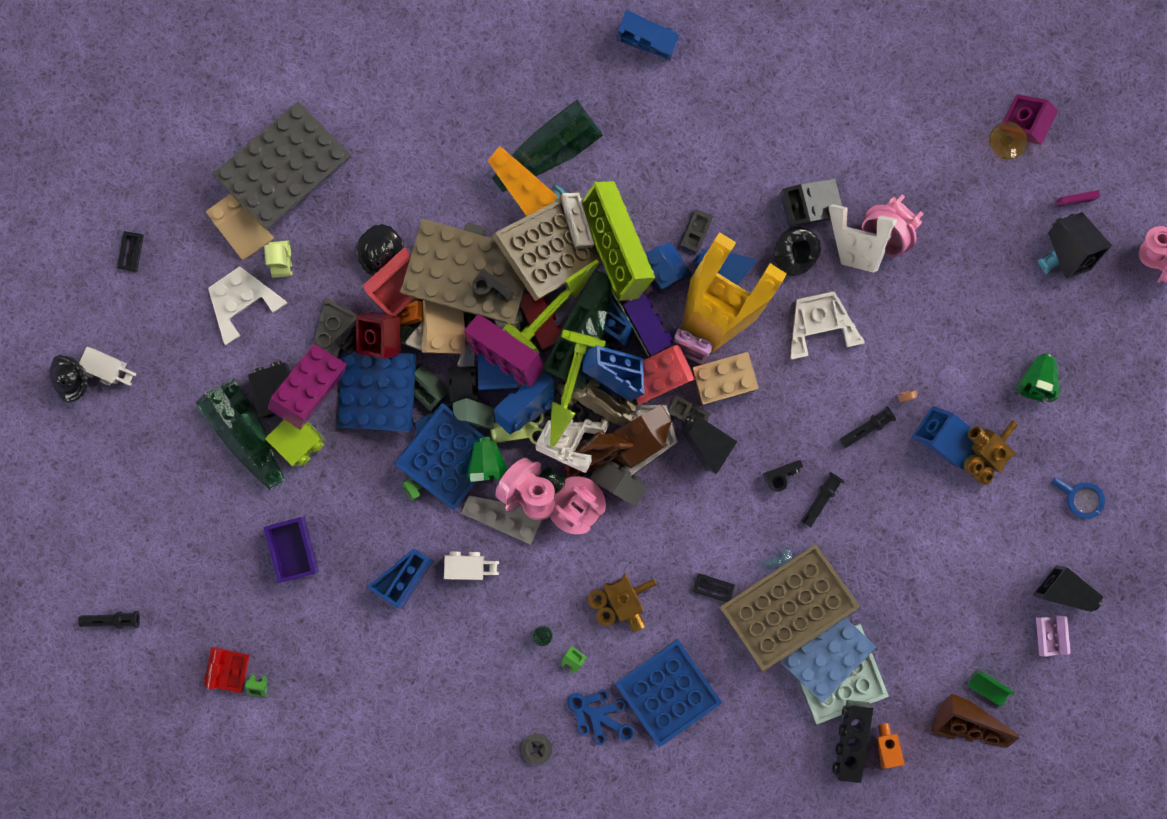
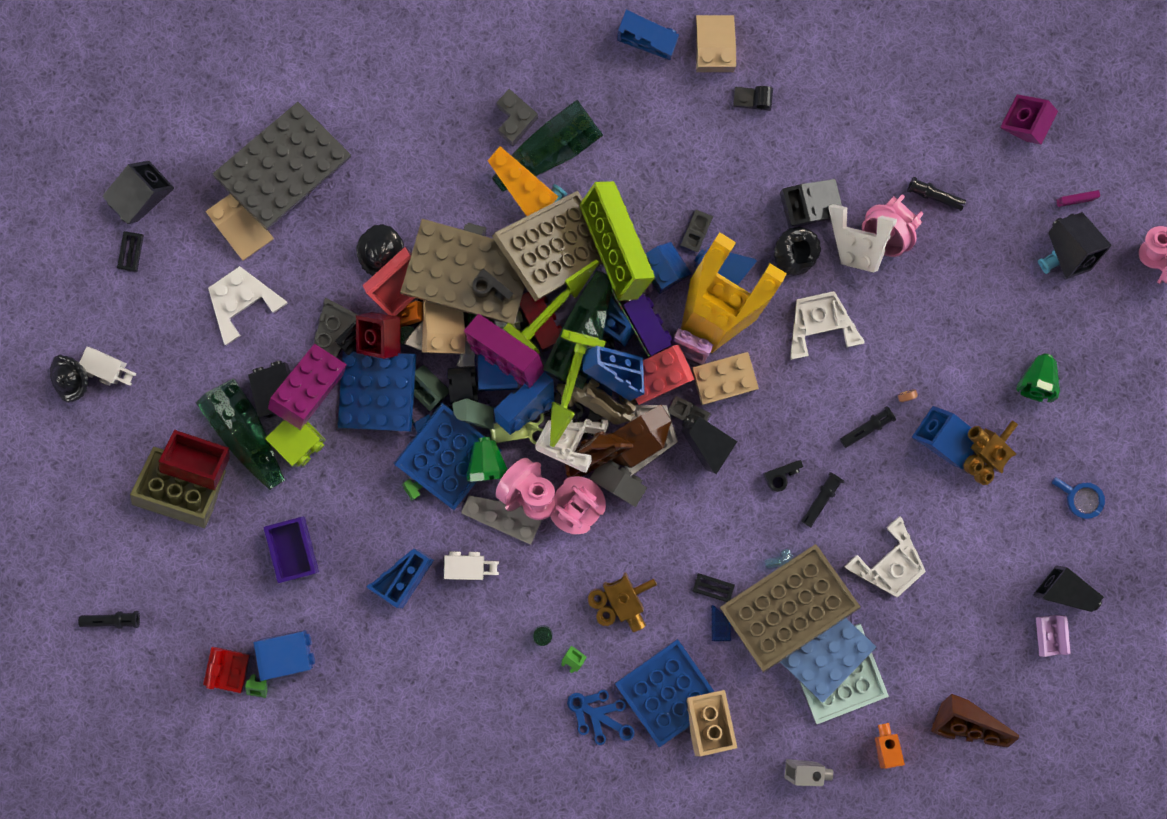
(137, 191): none -> black slope
(173, 495): none -> olive slope
(194, 460): none -> dark red piece
(278, 258): yellowish green piece -> none
(284, 654): none -> blue slope
(520, 117): none -> dark grey brick
(535, 758): dark grey gear -> none
(557, 480): clear green wheel -> none
(577, 220): white tile -> none
(710, 723): none -> tan slope
(715, 43): none -> tan slope
(719, 626): none -> clear blue tile
(752, 98): none -> black plate
(806, 773): none -> light grey torso
(853, 770): black brick -> none
(896, 569): none -> white wing
(927, 191): none -> black pin
(989, 688): green panel -> none
(1002, 146): clear yellow dish -> none

